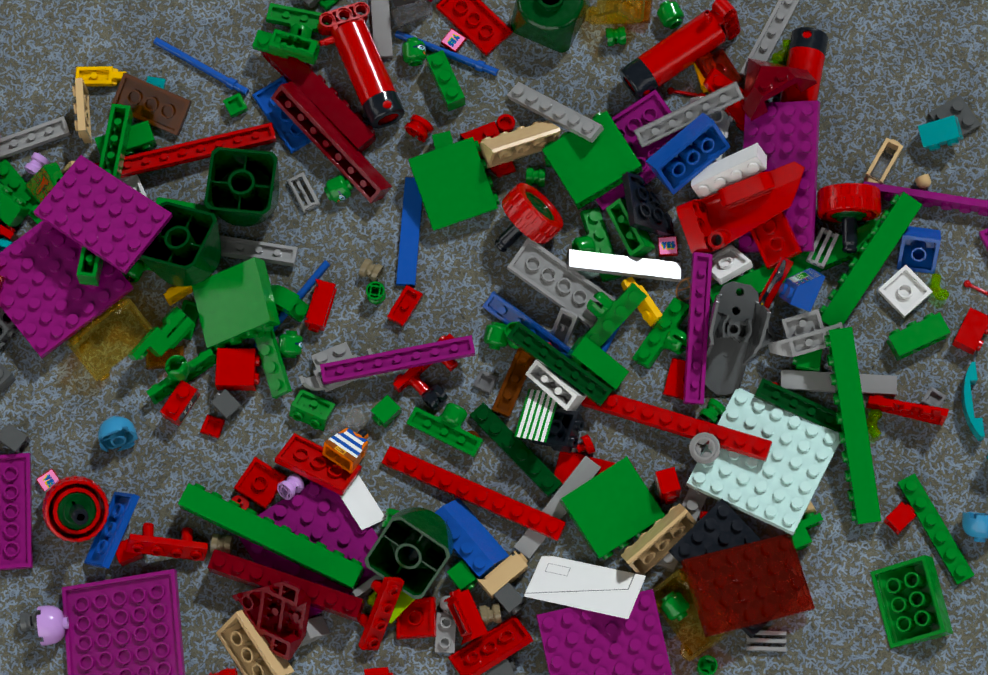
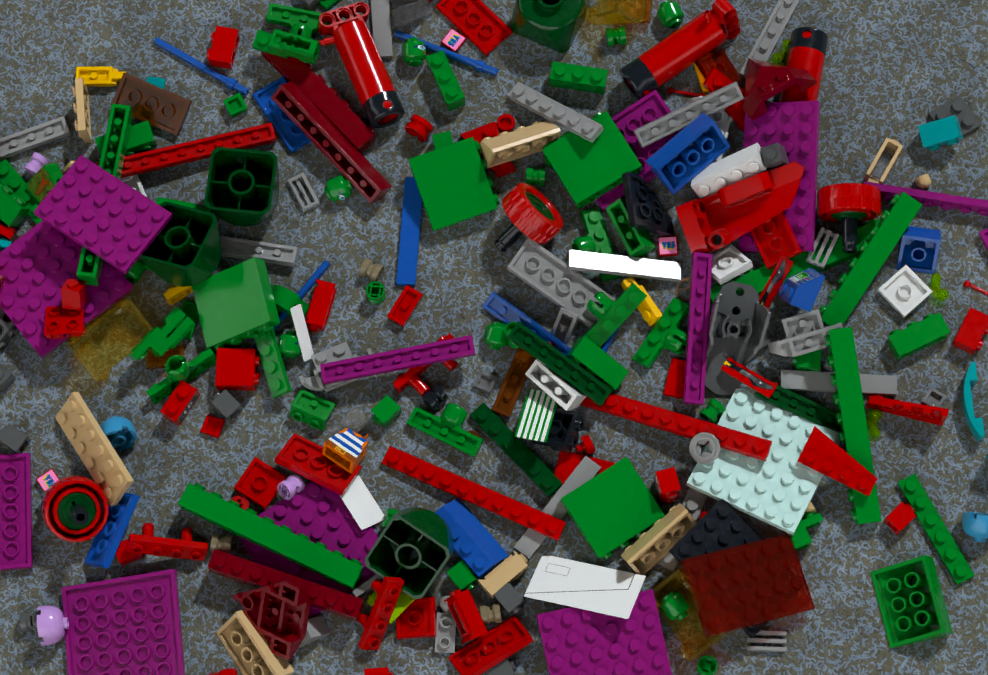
(62, 322): none -> red hinge
(74, 294): none -> red brick
(94, 448): none -> tan plate
(223, 47): none -> red brick
(302, 332): none -> white sticker
(578, 77): none -> green brick
(748, 377): none -> red sticker
(774, 156): none -> dark grey brick
(831, 460): none -> red wing

